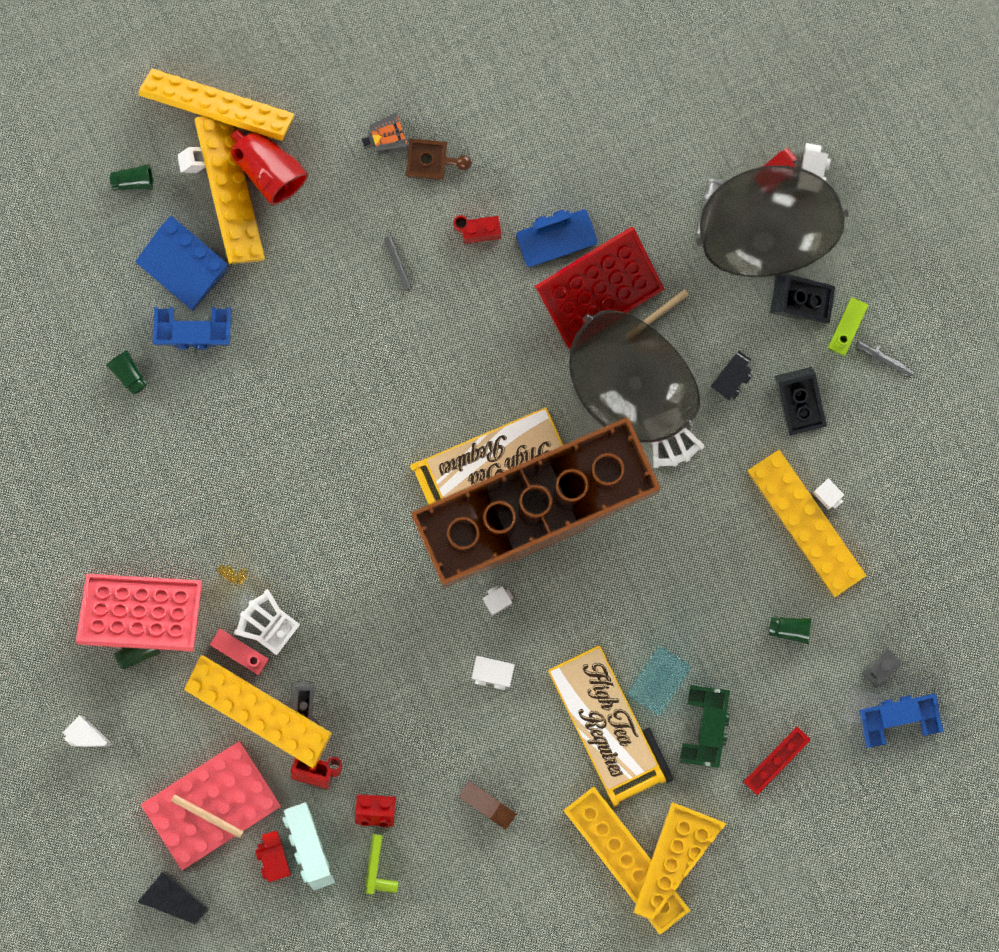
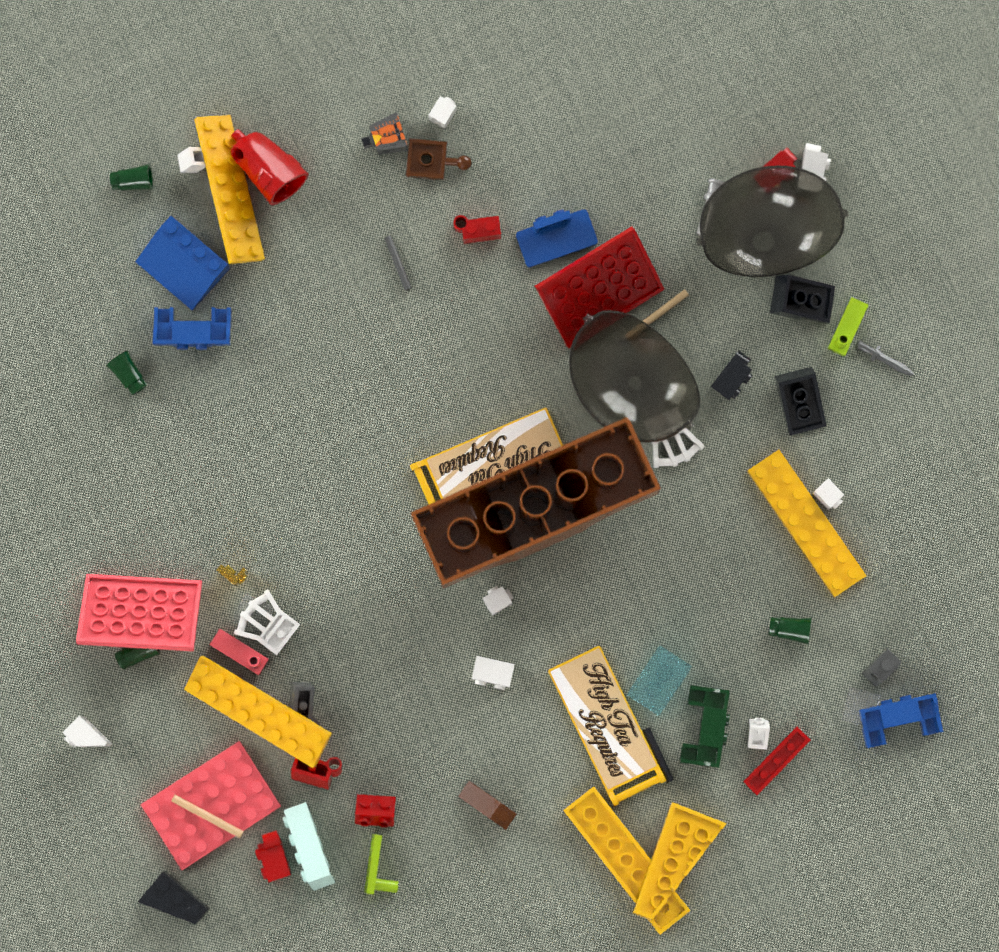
(216, 104): yellow plate -> none
(443, 112): none -> white brick
(758, 733): none -> white bracket

